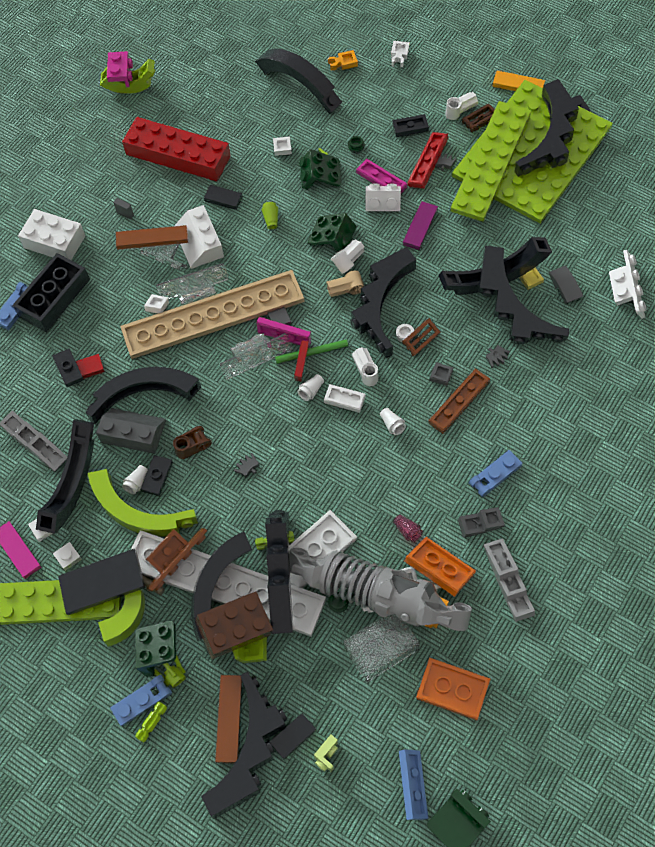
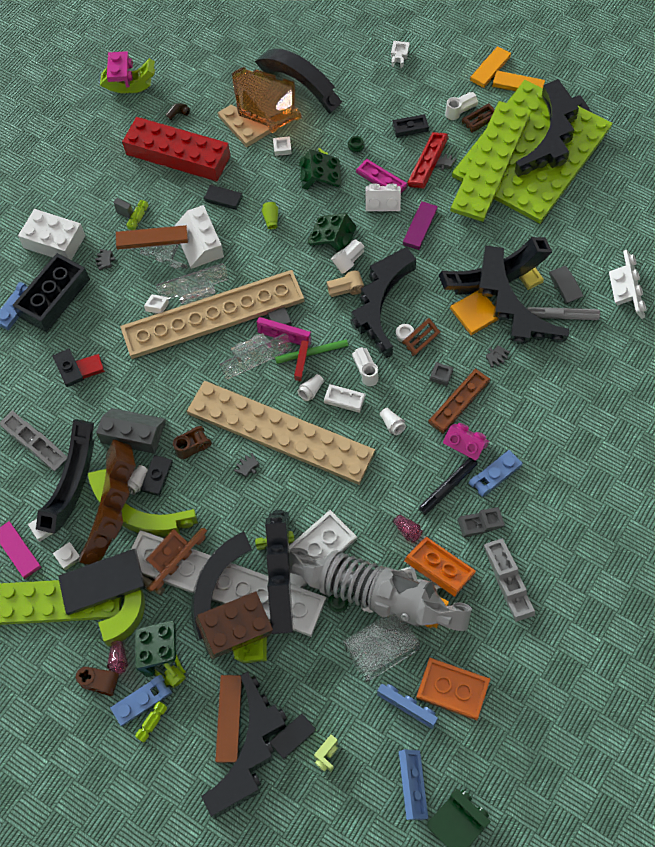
(101, 680): none -> reddish brown piece
(104, 259): none -> dark grey piece
(115, 492): none -> reddish brown arch
(117, 658): none -> clear pink cone
(137, 215): none -> lime axle
(141, 380): black arch -> none
(178, 108): none -> dark brown arm
(243, 128): none -> tan wing
(265, 98): none -> clear orange windscreen
(281, 432): none -> tan plate
(344, 60): light orange plate -> none
(407, 705): none -> medium blue plate
(447, 486): none -> black axle
(465, 441): none -> dark pink bracket
(474, 312): none -> light orange tile
(489, 67): none -> light orange tile
(565, 313): none -> light grey axle

